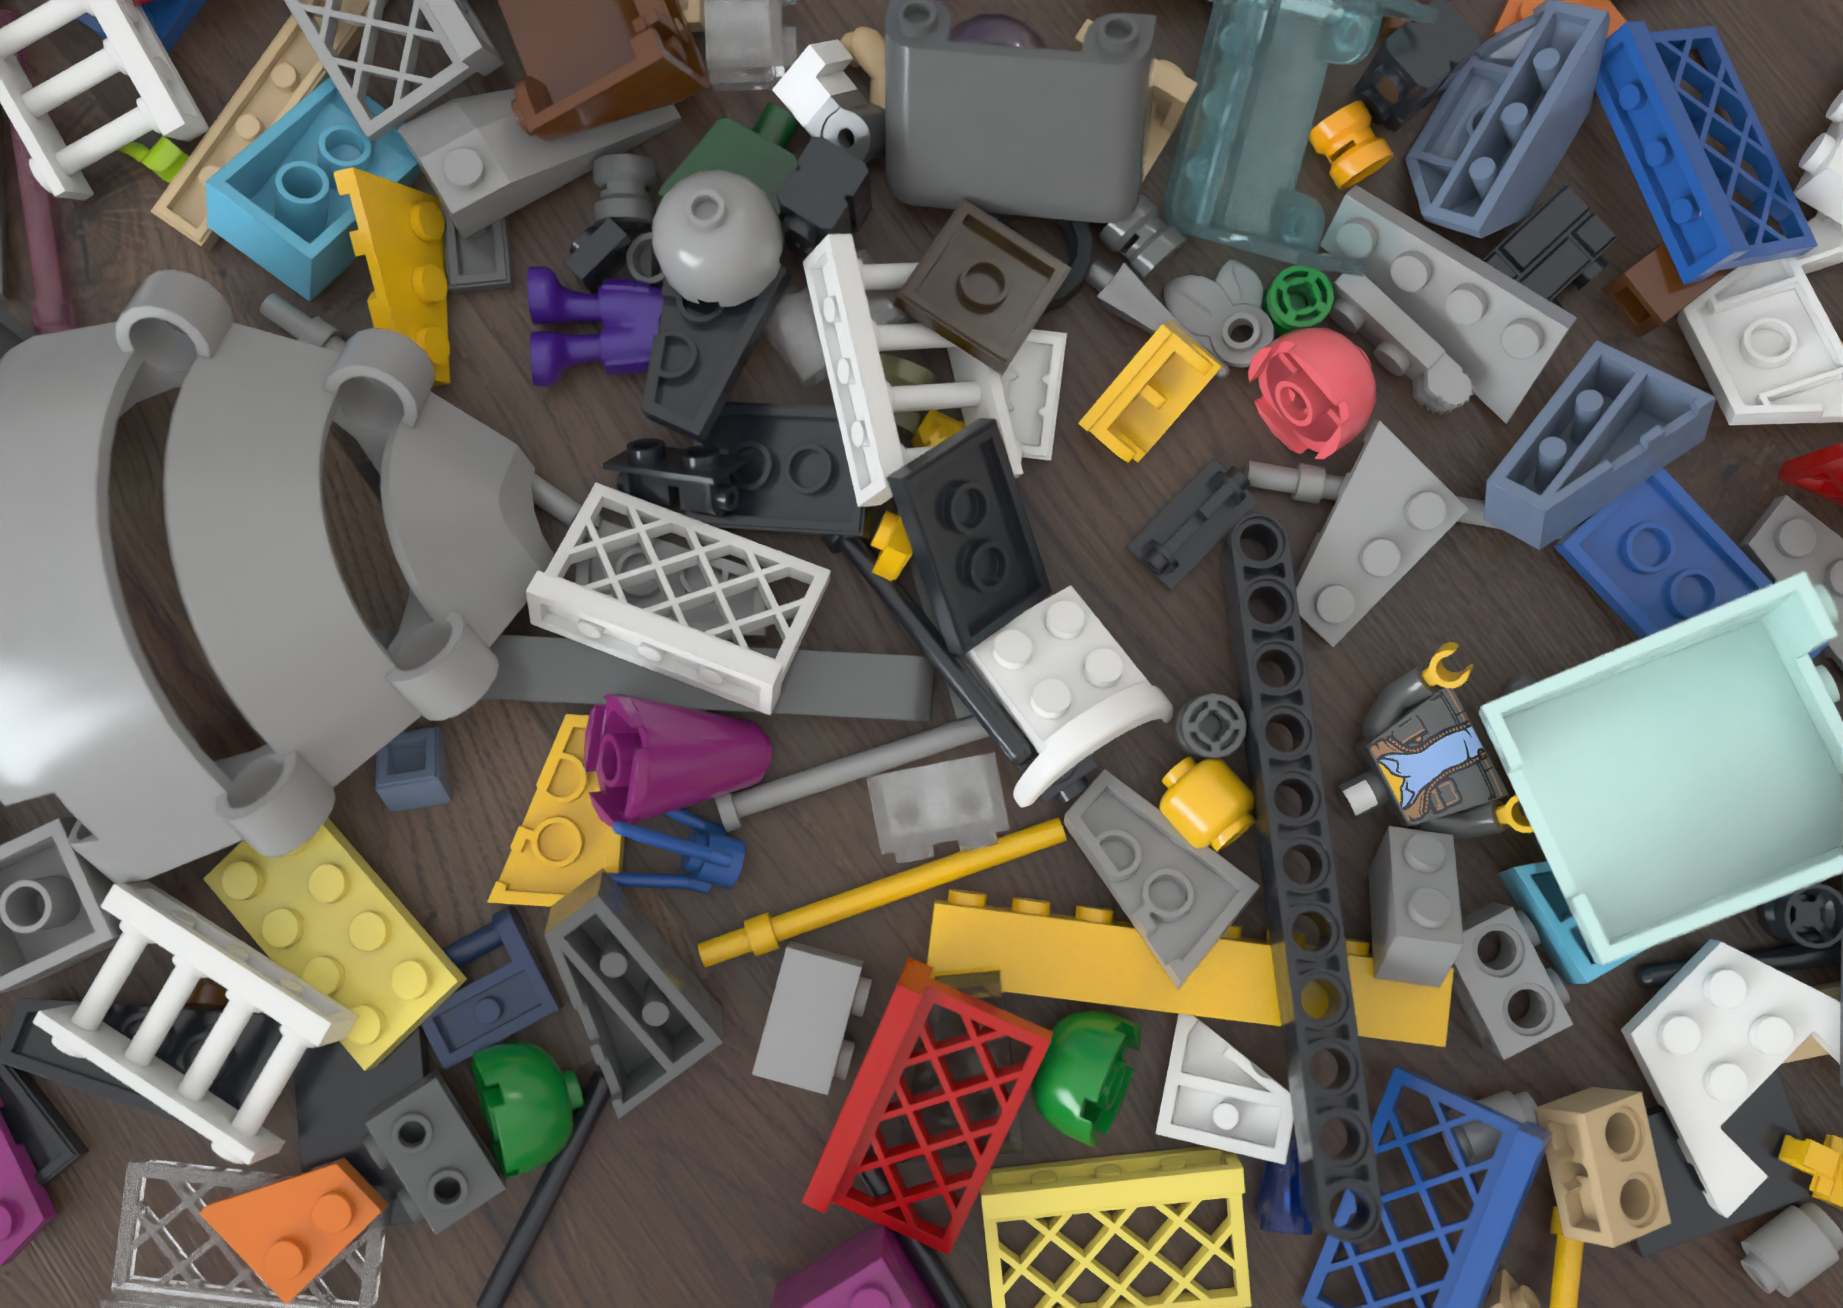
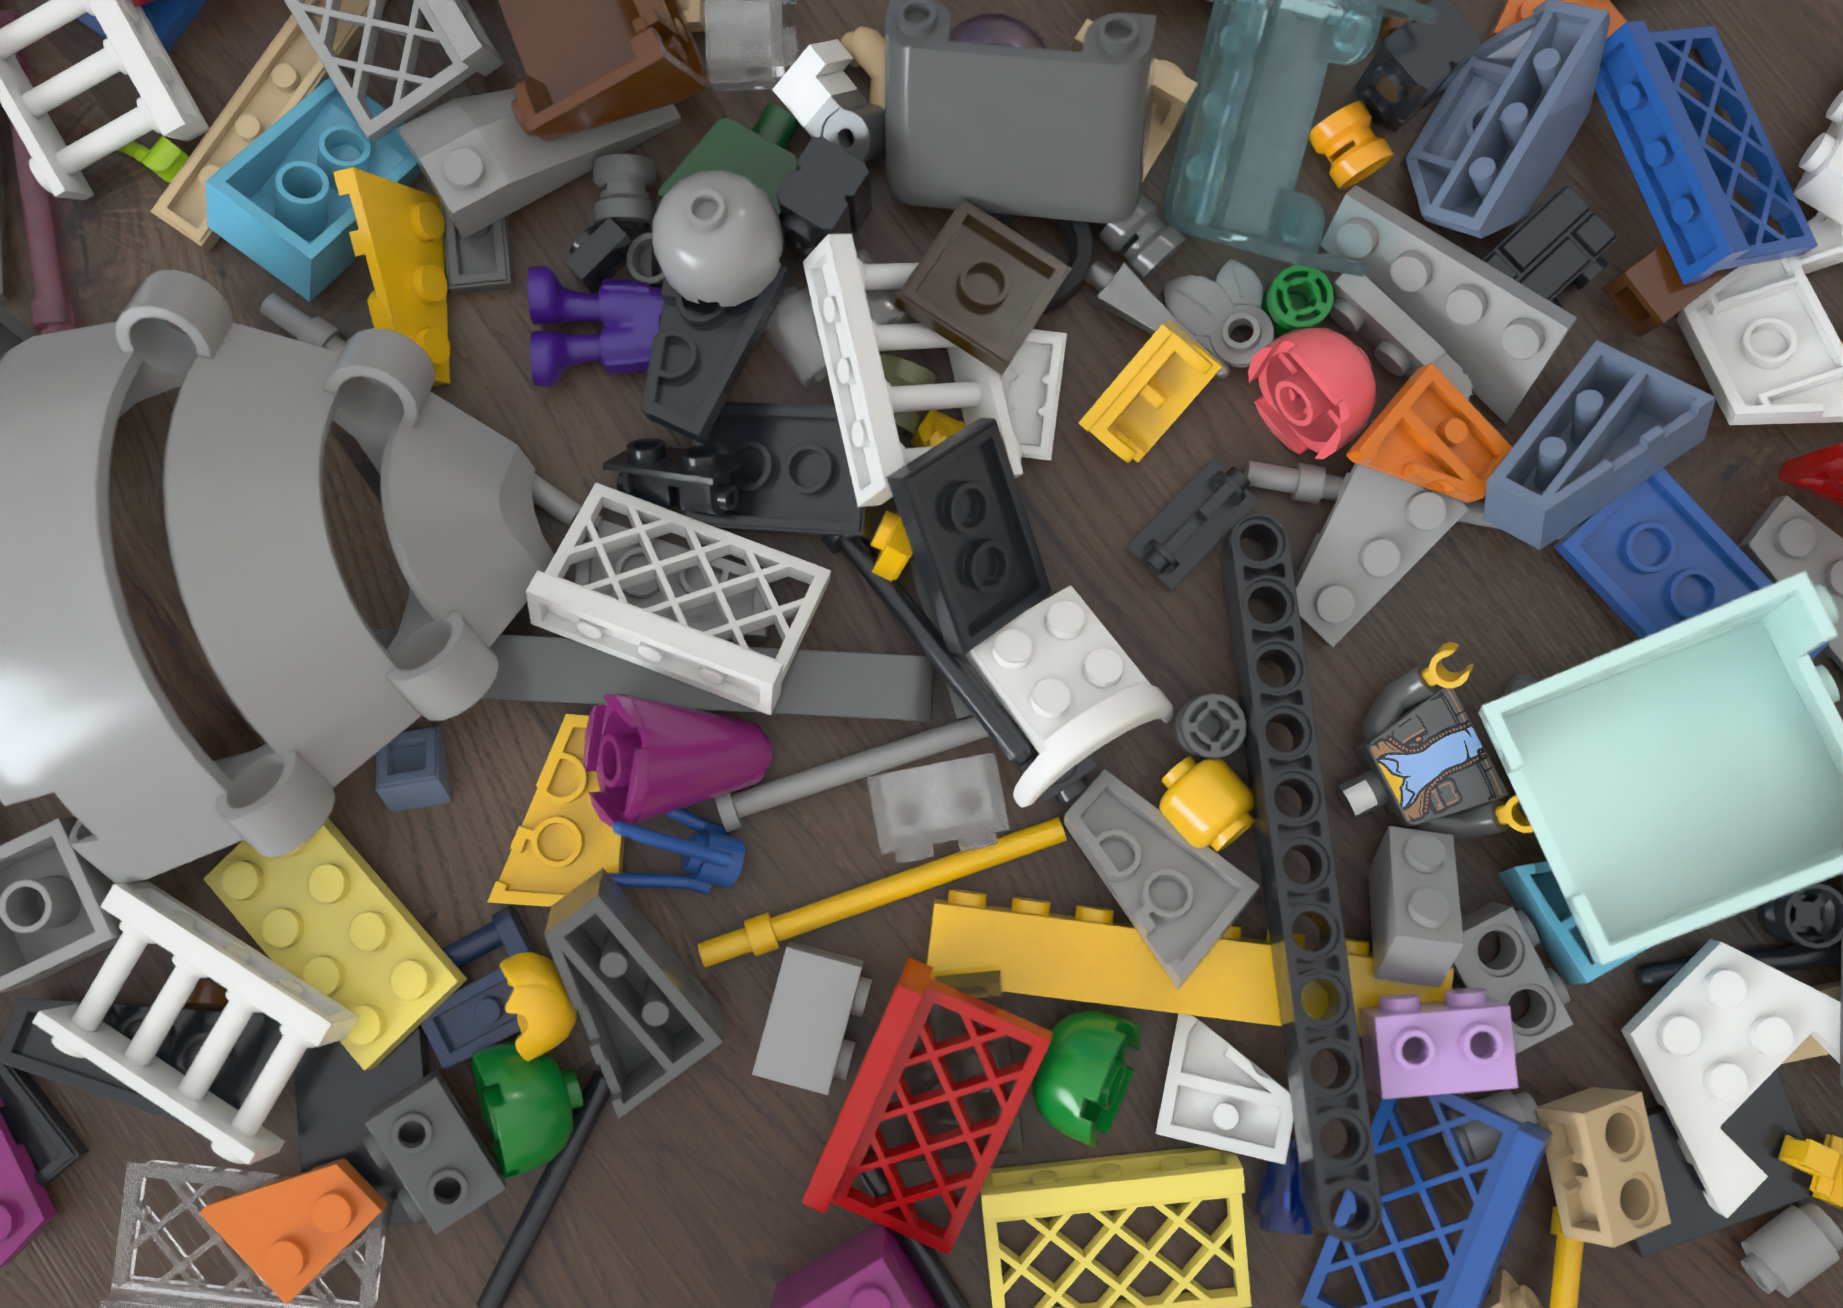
(539, 1002): none -> yellow hair
(1433, 439): none -> orange wing
(1438, 1044): none -> lavender brick

